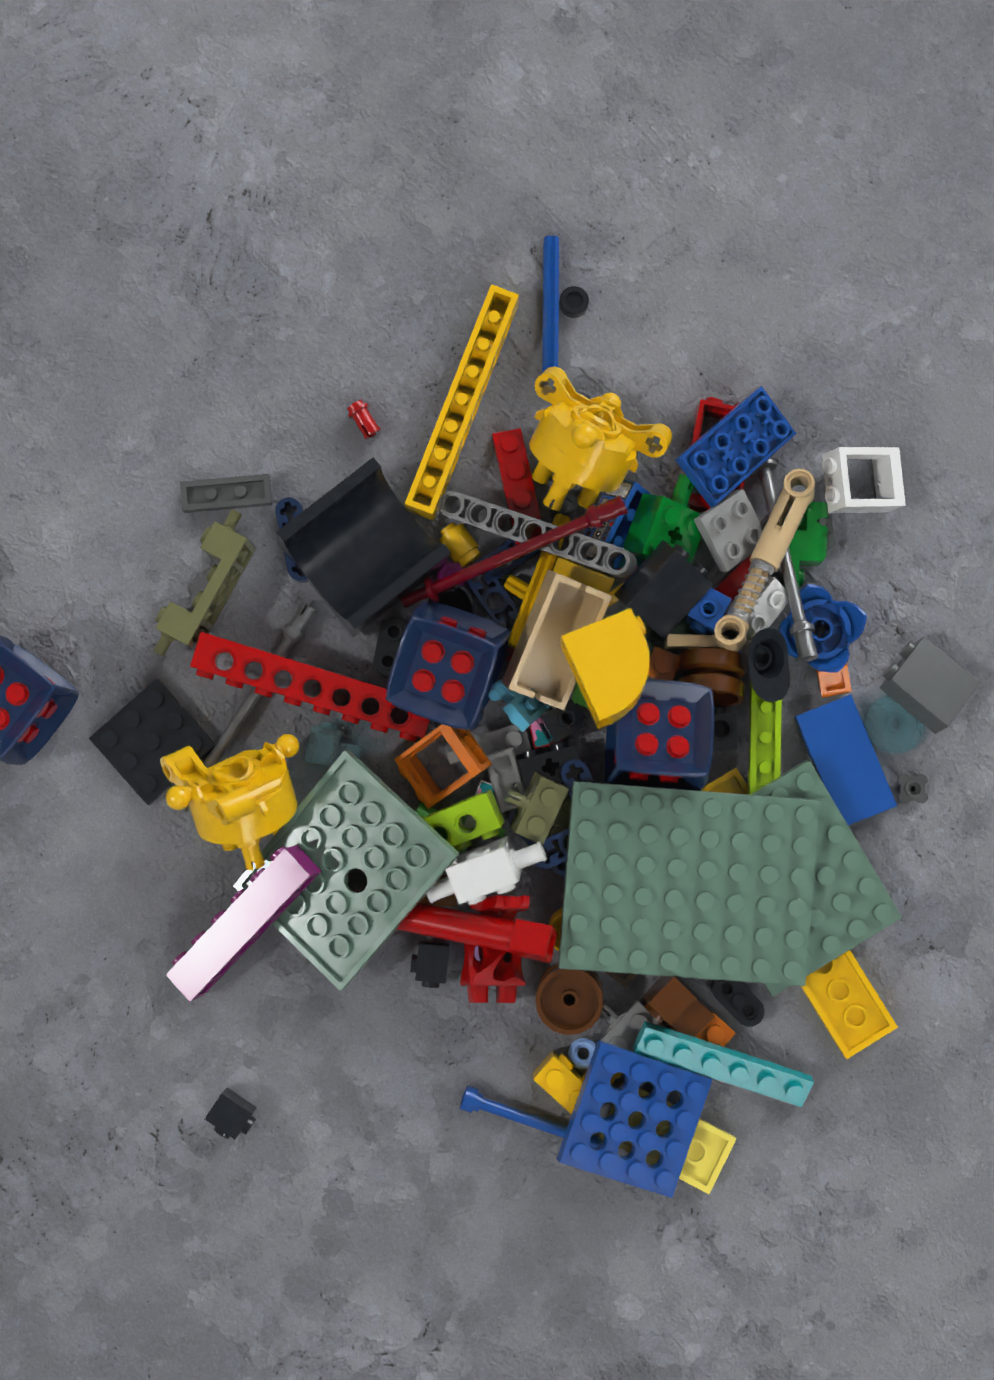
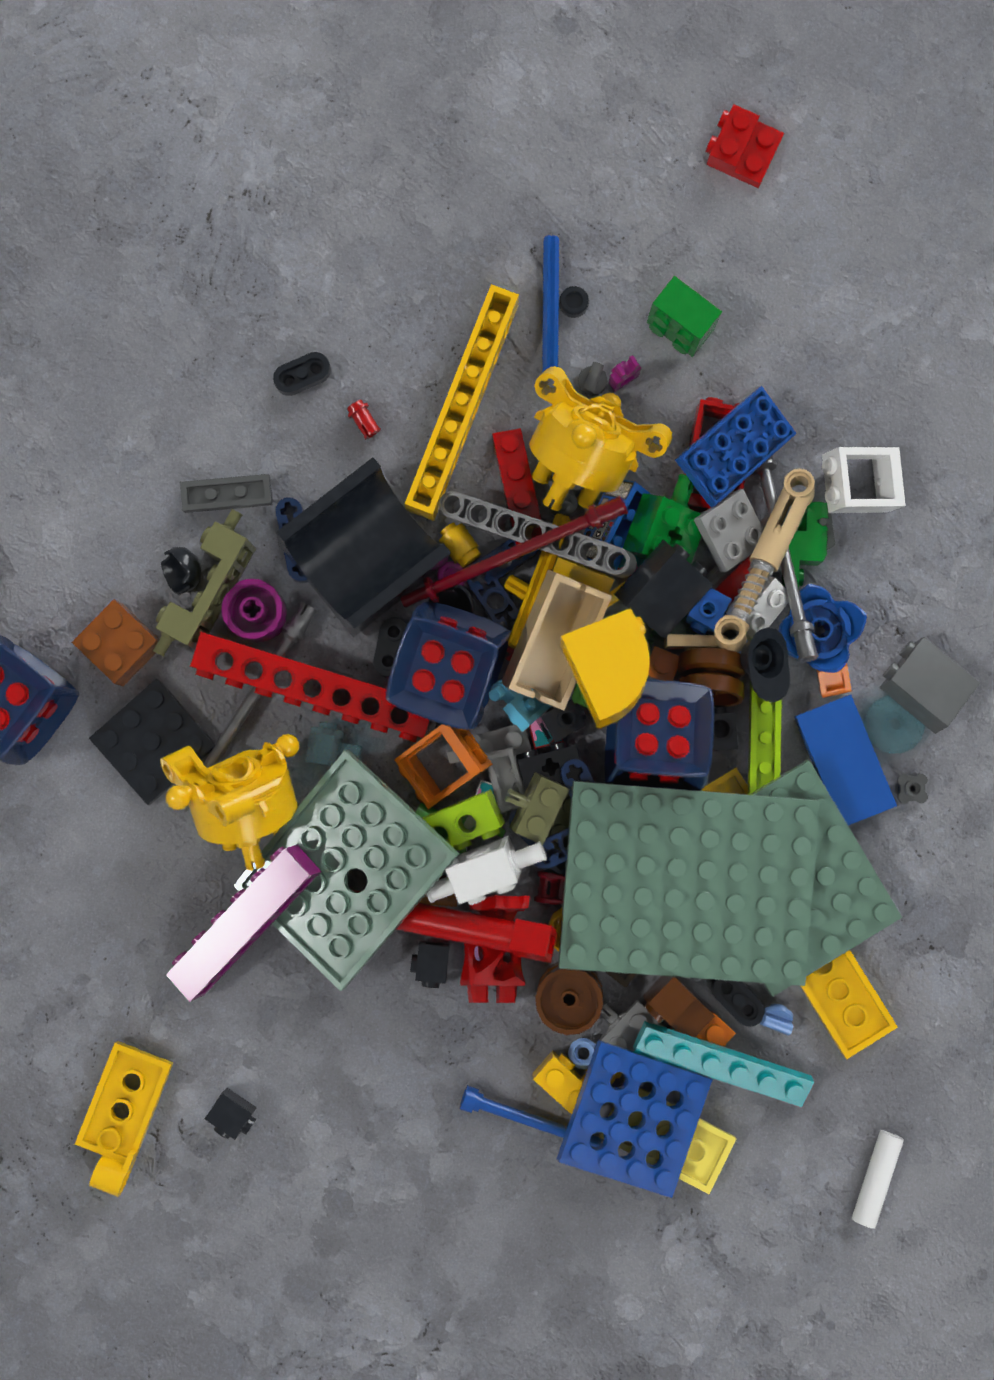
(117, 643): none -> dark orange brick
(118, 1137): none -> yellow hinge
(181, 570): none -> black hair
(242, 599): none -> magenta brick
(301, 371): none -> black plate
(556, 890): none -> dark red piece
(592, 379): none -> dark grey plate
(624, 373): none -> magenta plate
(683, 317): none -> green brick
(743, 146): none -> red plate
(778, 1018): none -> medium blue plate
(877, 1179): none -> white piece

